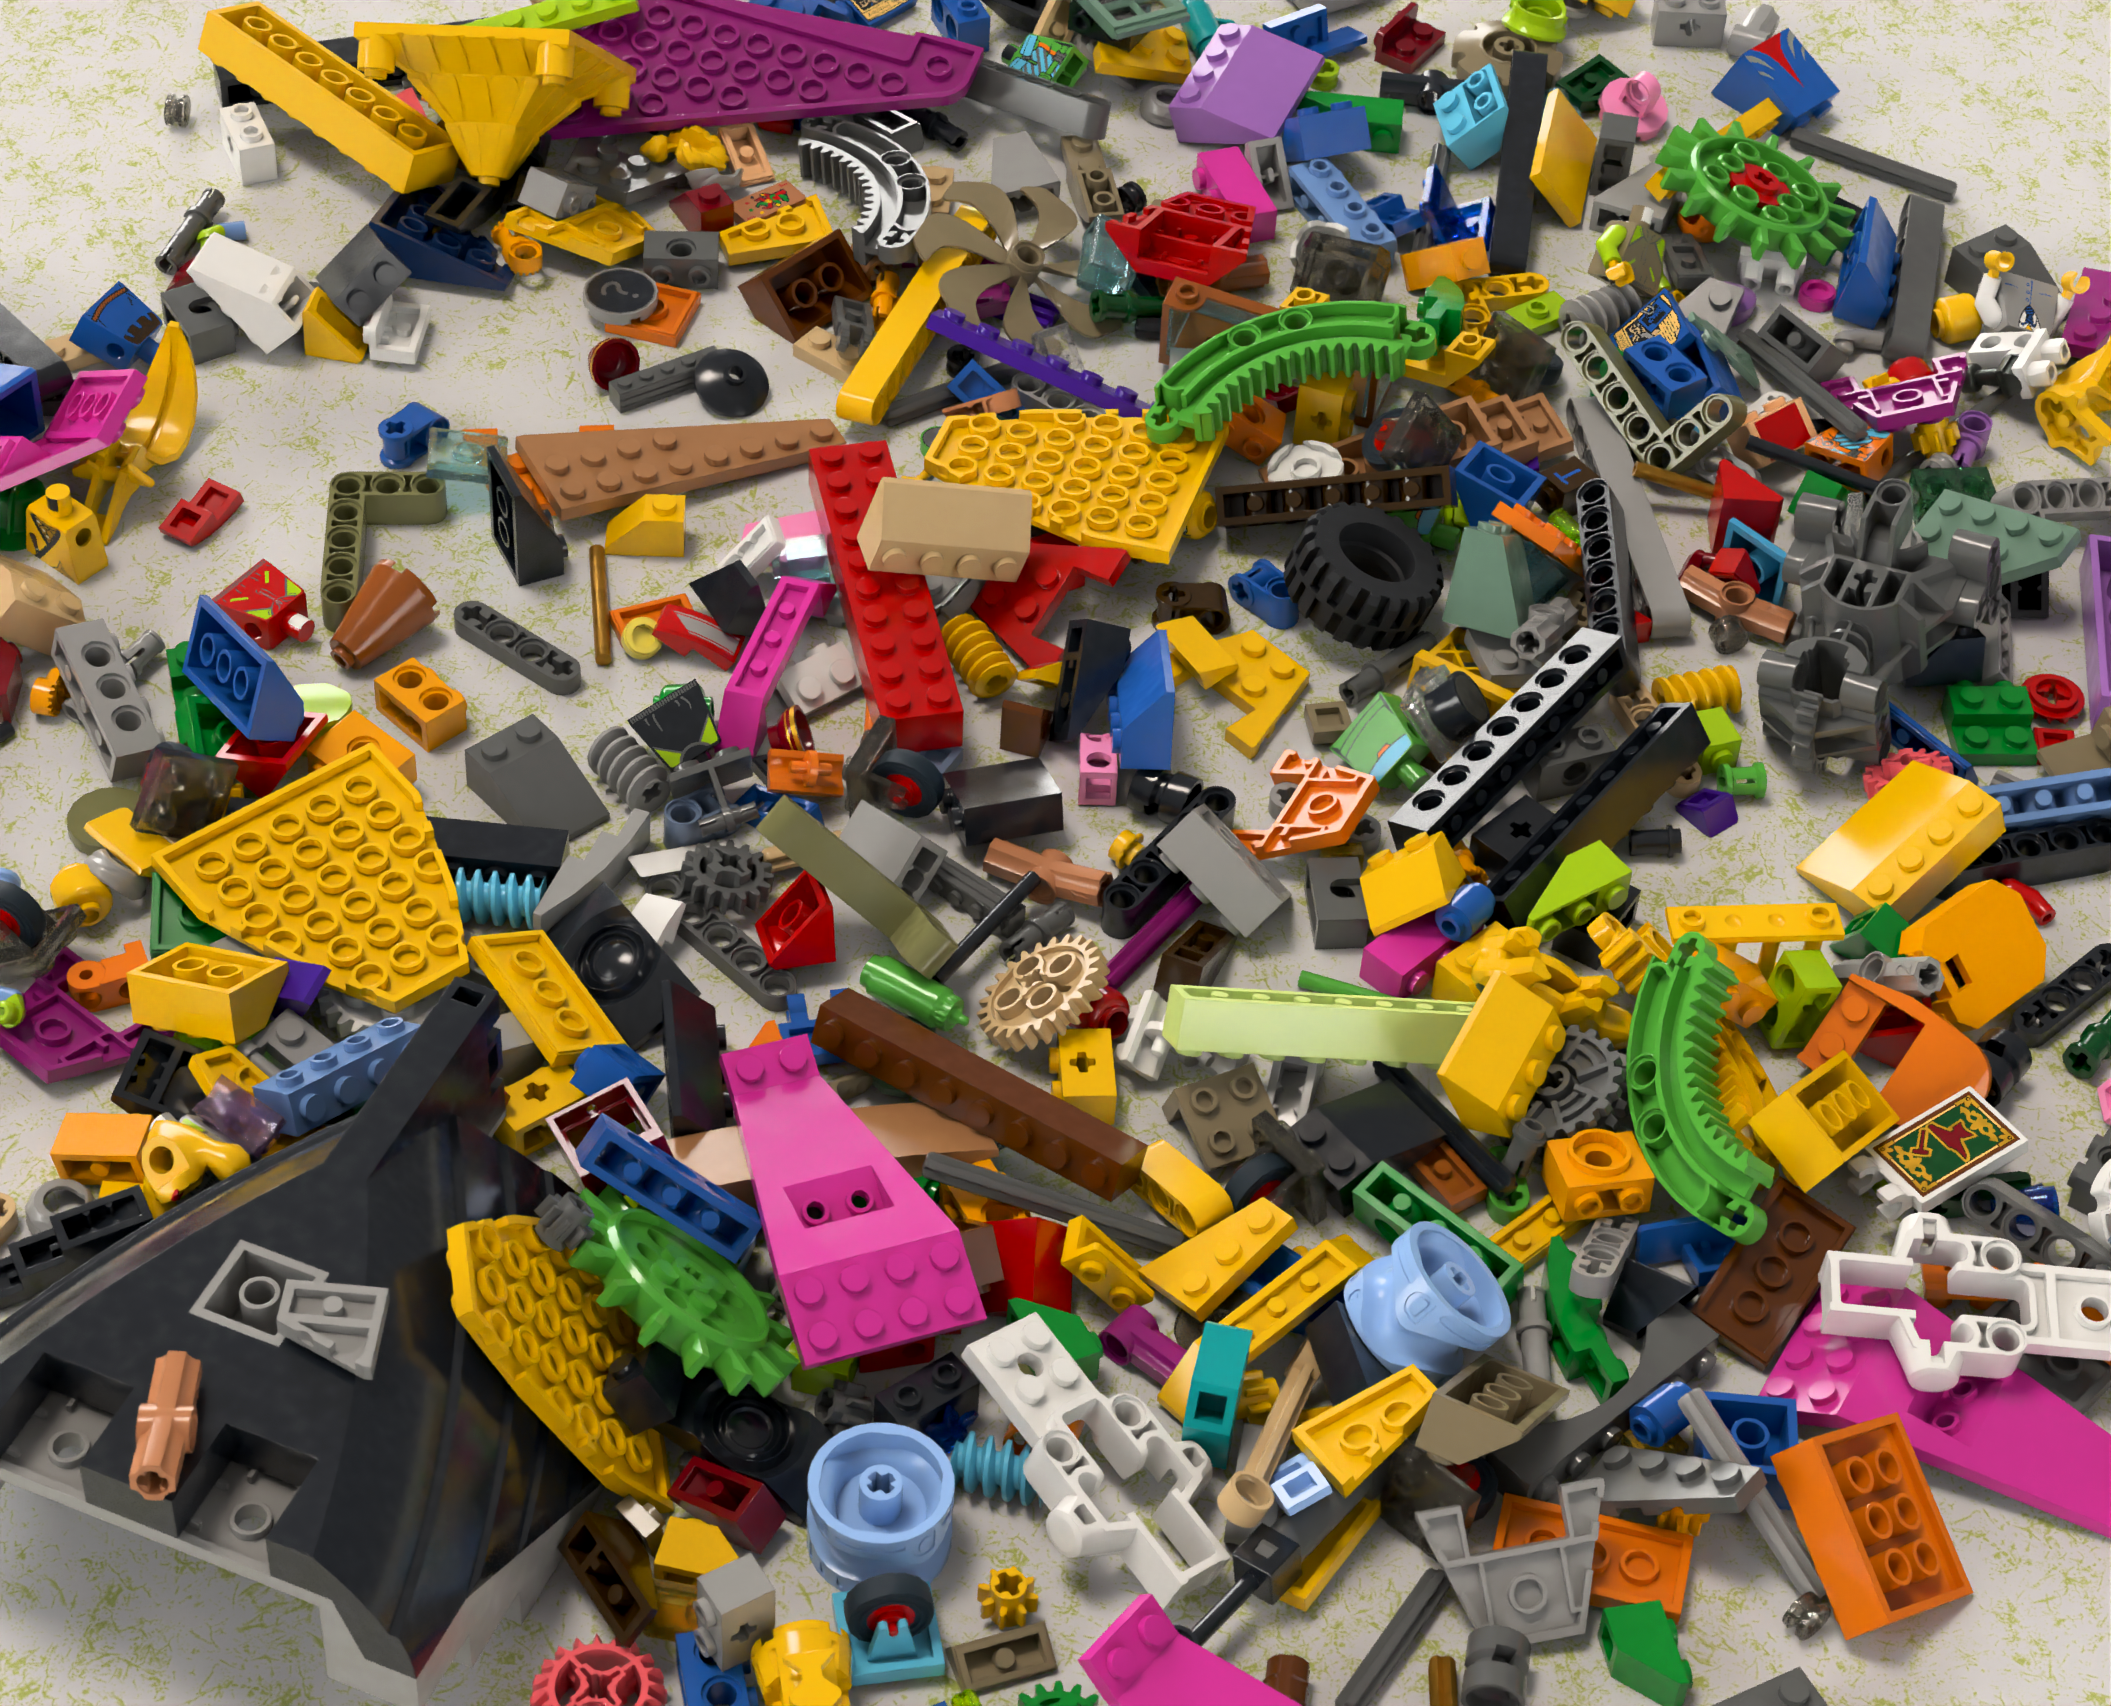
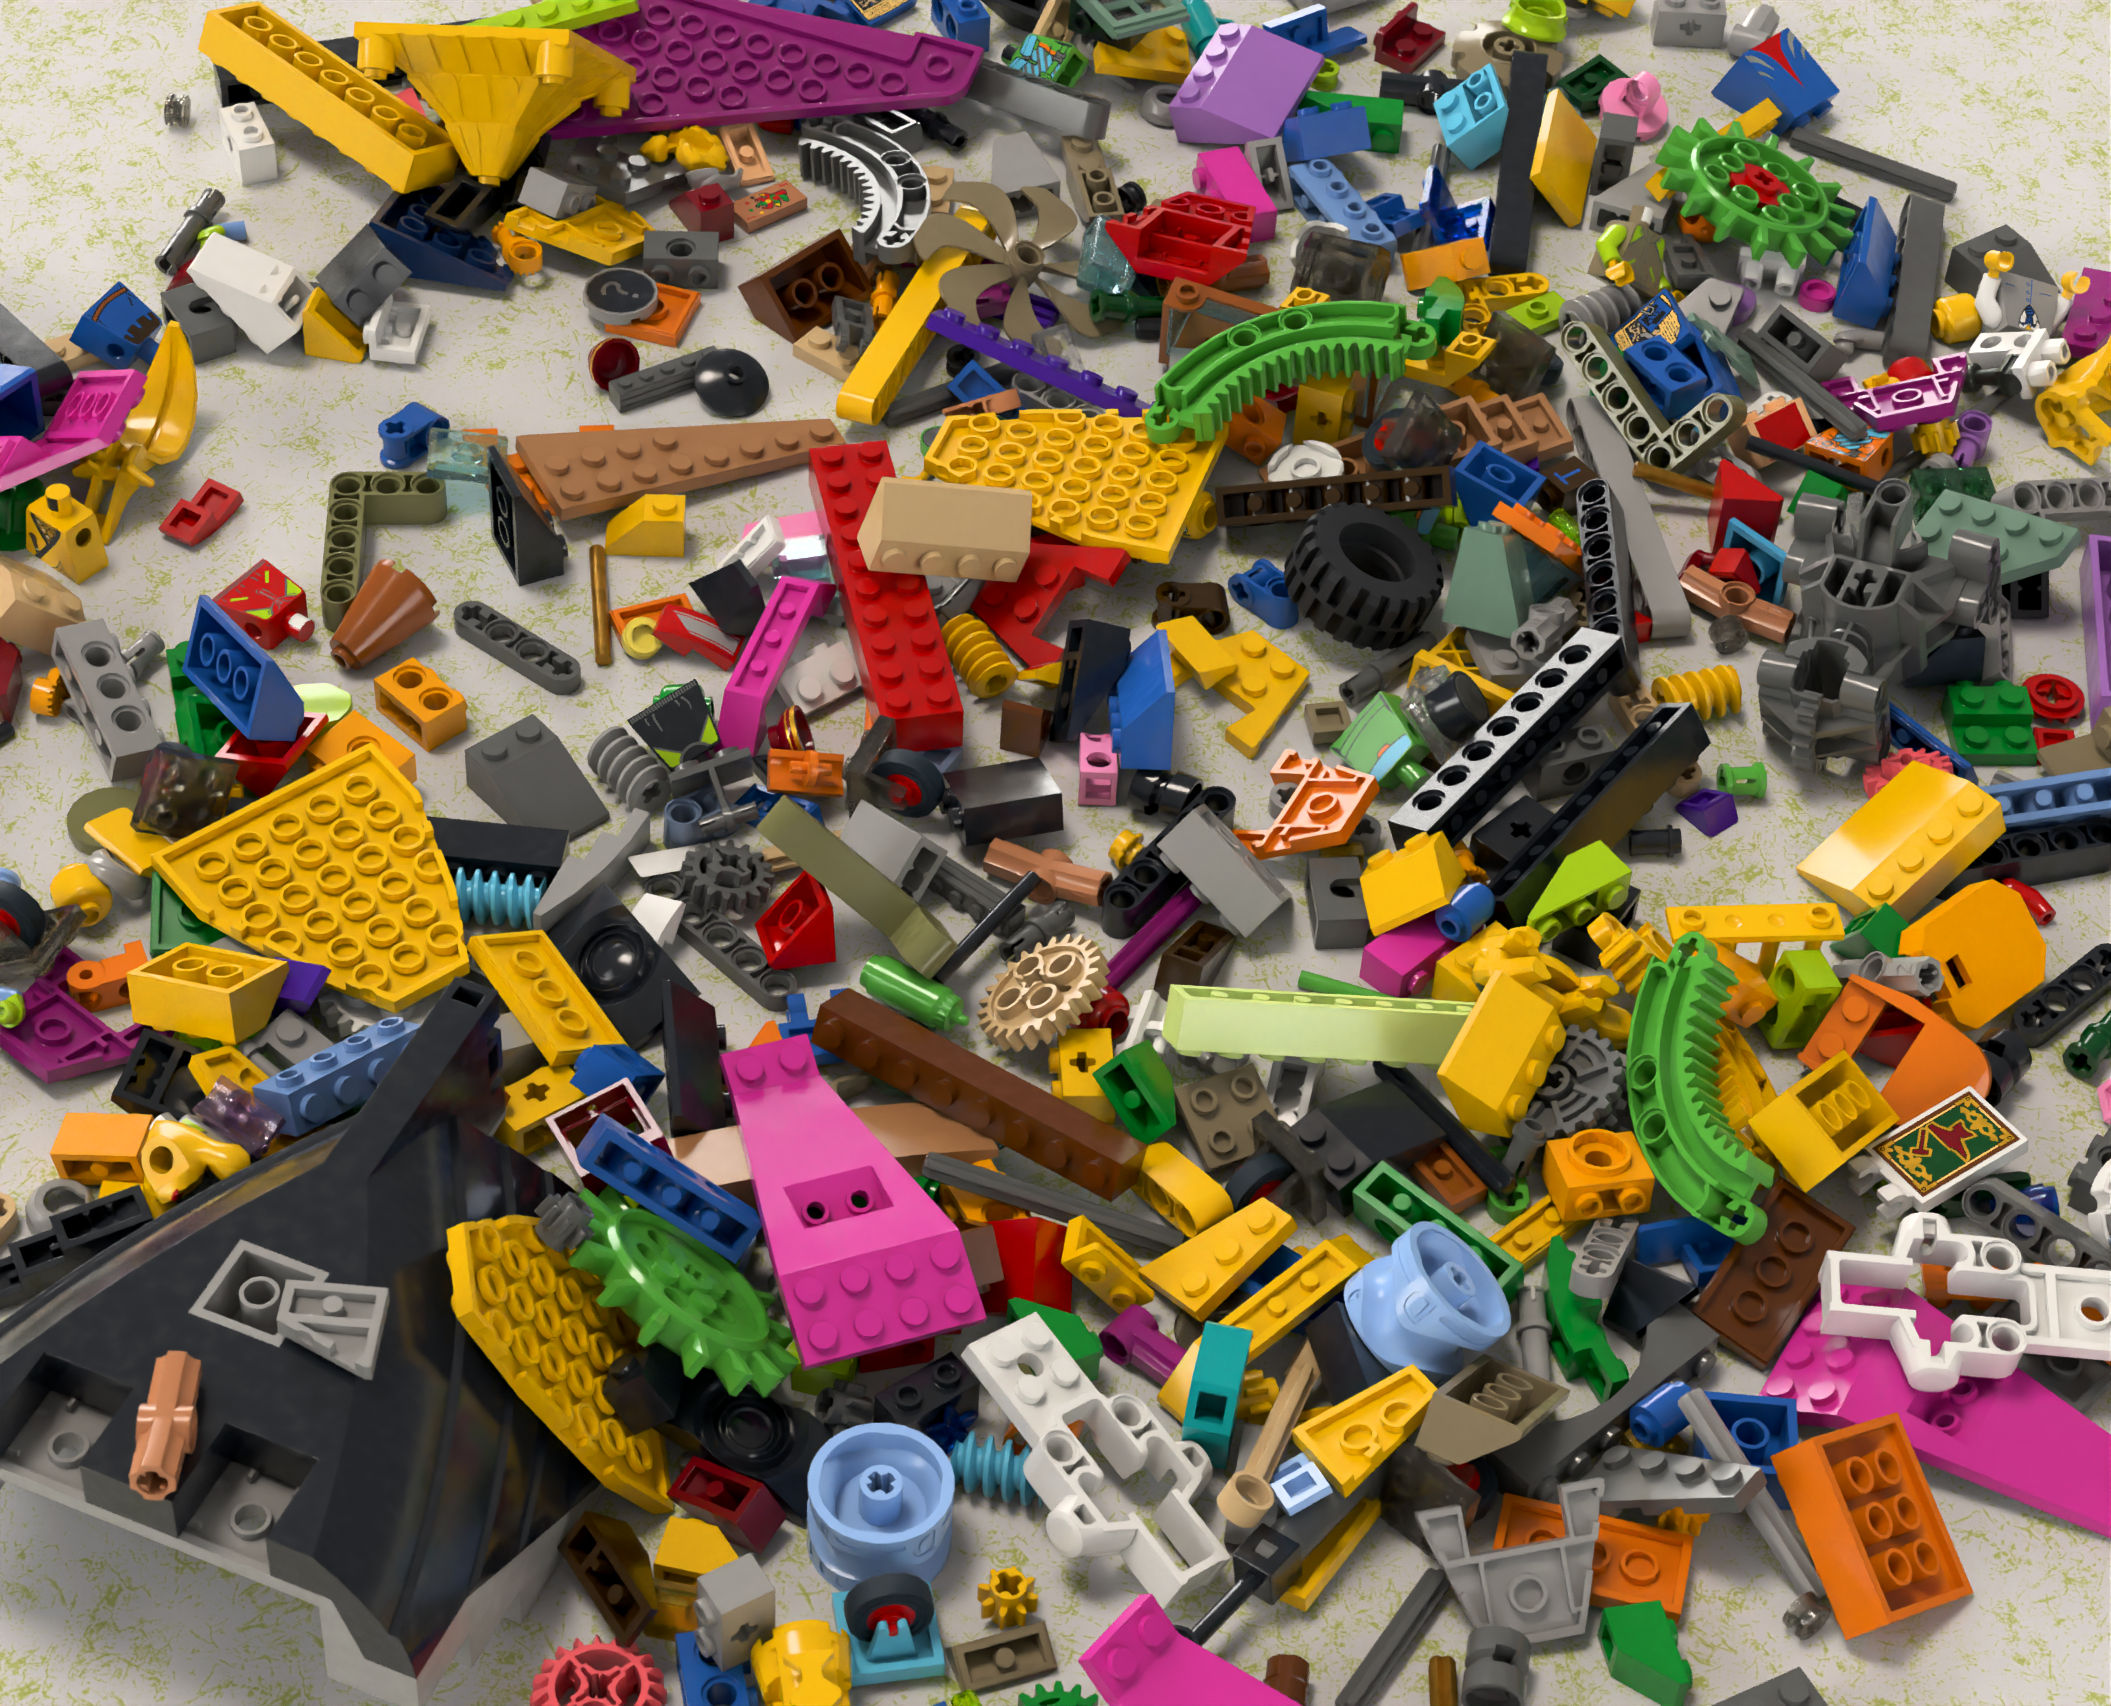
(644, 1522): dark tan plate -> none
(775, 236): yellow wing -> none
(1140, 1091): none -> green slope
(1723, 737): lime brick -> none

